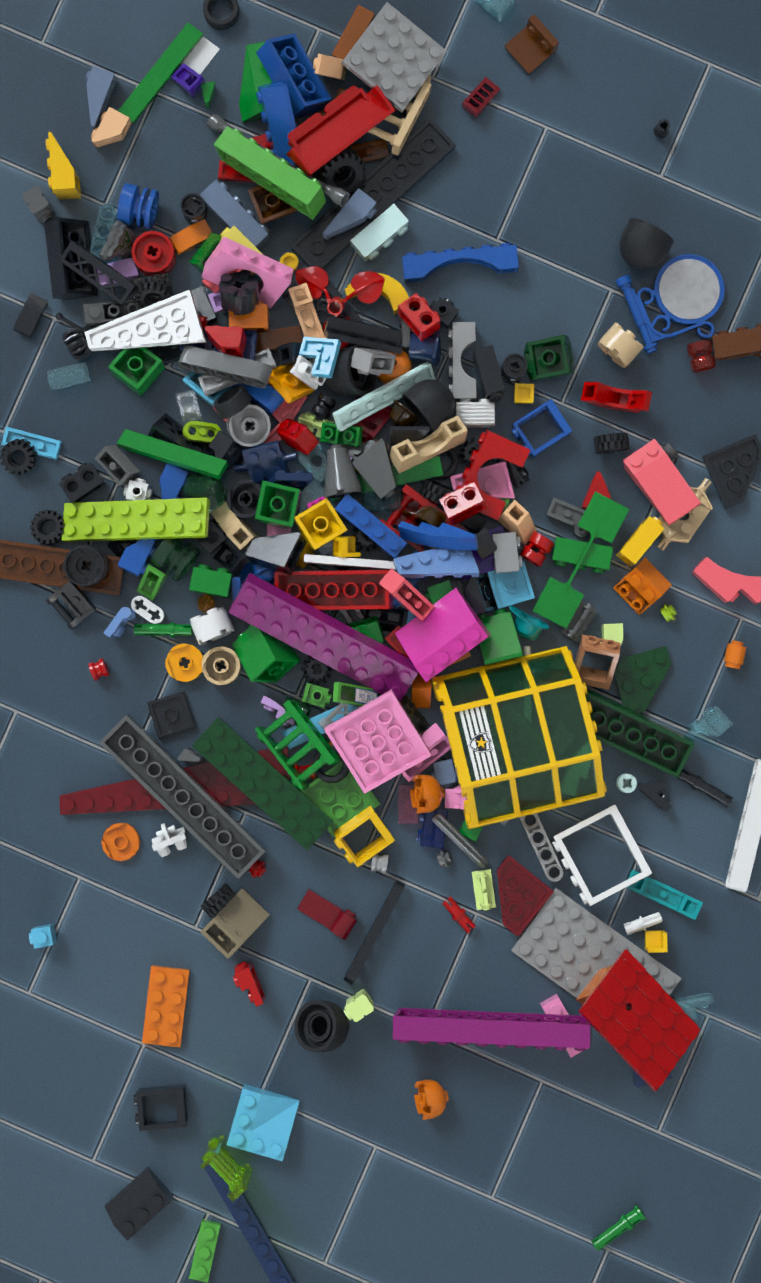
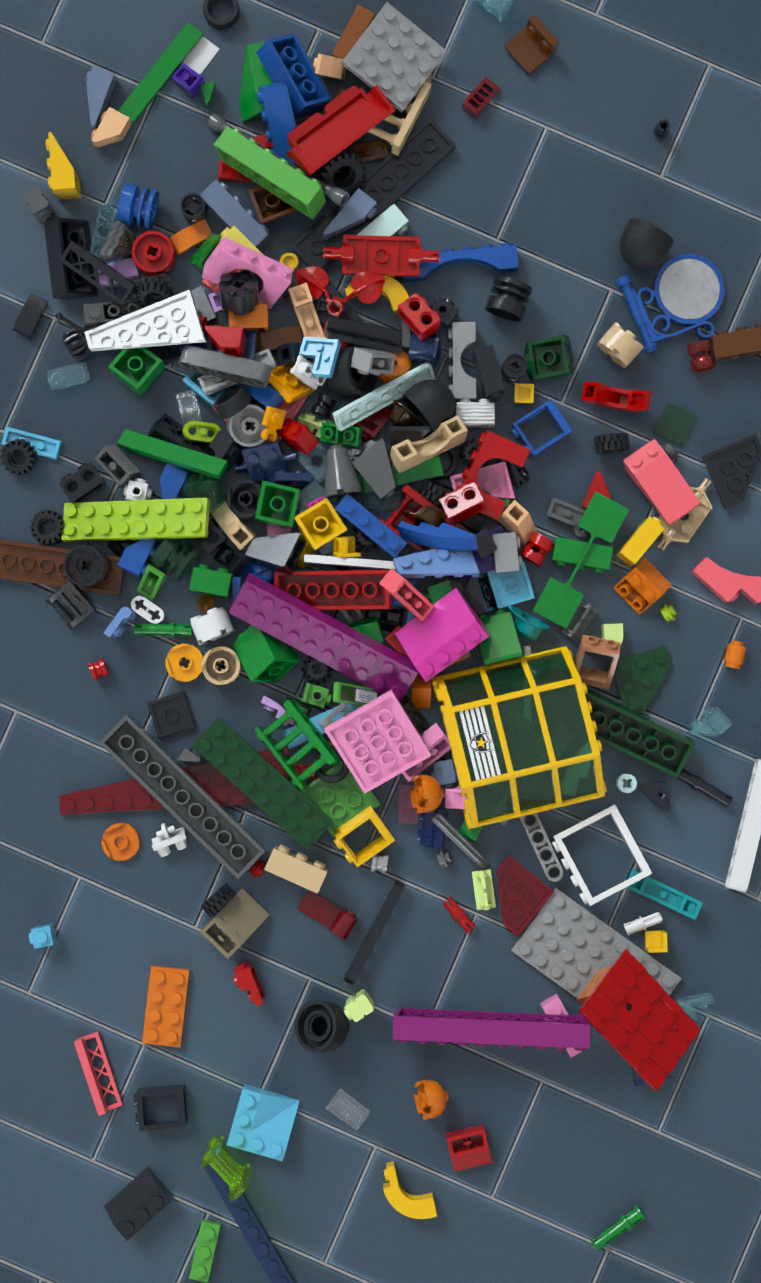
(91, 1075): none -> coral fence
(273, 420): none -> light orange plate
(296, 868): none -> tan brick
(348, 1109): none -> clear slope
(381, 255): none -> red plate
(409, 1205): none -> yellow arch
(468, 1147): none -> red slope
(508, 298): none -> black wheel
(675, 424): none -> clear green piece

